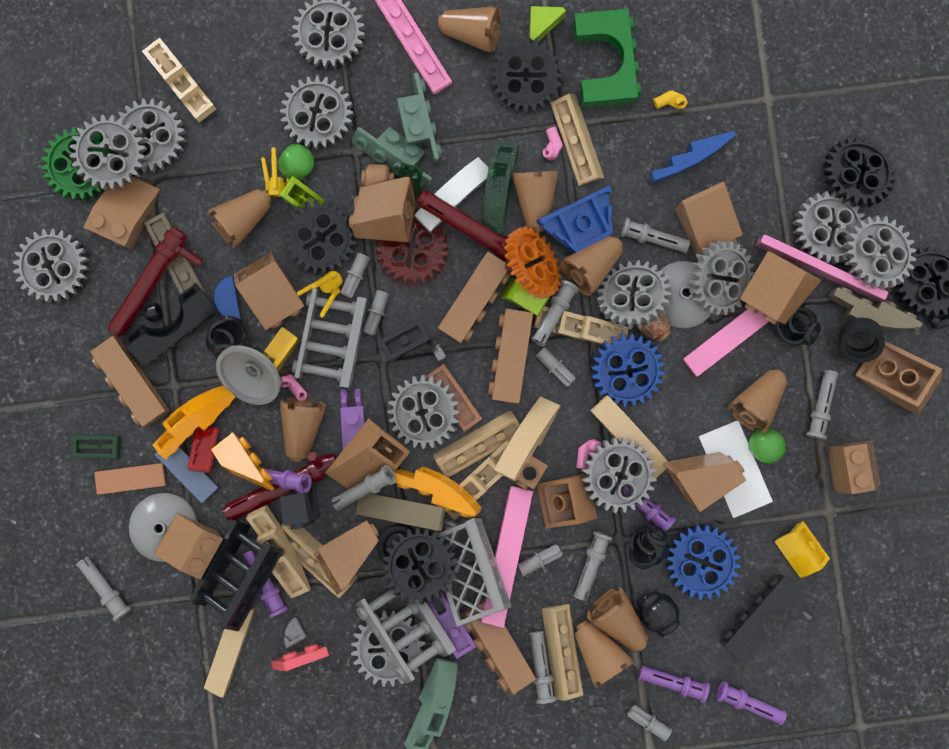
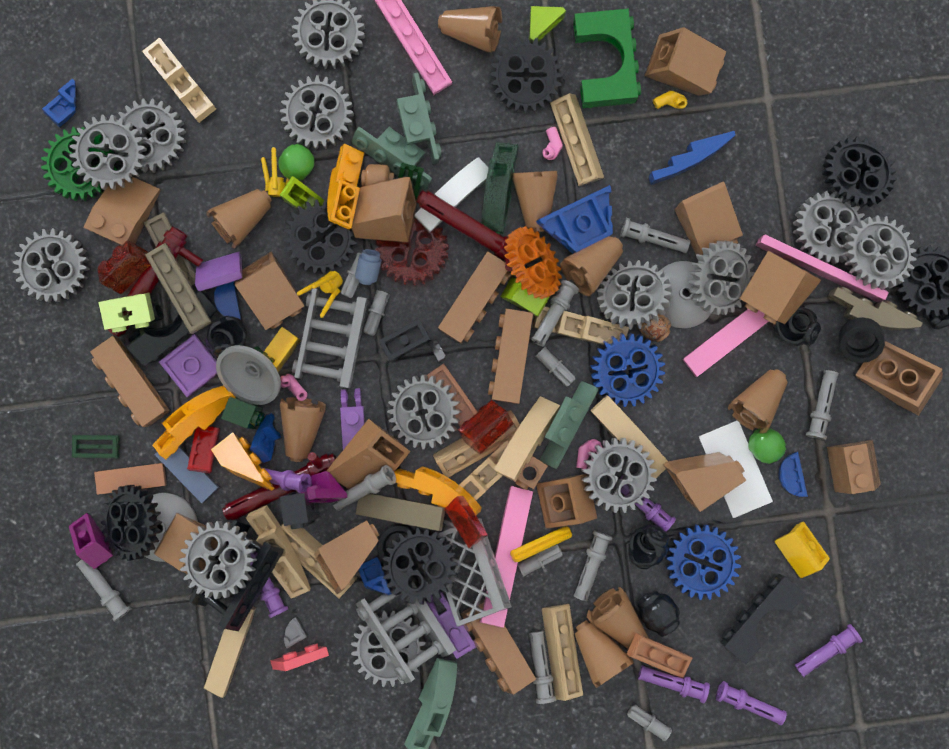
(62, 106): none -> blue slope
(89, 541): none -> magenta slope
(113, 309): none -> yellowish green brick
(123, 267): none -> clear red brick
(131, 522): none -> black gear
(178, 288): none -> dark tan tile
(190, 365): none -> medium lavender tile
(201, 547): none -> light grey gear
(218, 271): none -> medium lavender tile
(243, 413): none -> dark green brick
(264, 439): none -> blue slope
(325, 489): none -> magenta slope
(343, 187): none -> light orange slope
(368, 267): none -> sand blue brick
(372, 576): none -> blue slope
(465, 521): none -> clear red slope
(485, 427): none -> clear red brick
(541, 544): none -> yellow axle
(567, 423): none -> sand green bracket
(659, 655): none -> nougat tile
(686, 62): none -> medium nougat slope
(792, 476): none -> blue tile
(837, 645): none -> medium lavender pin

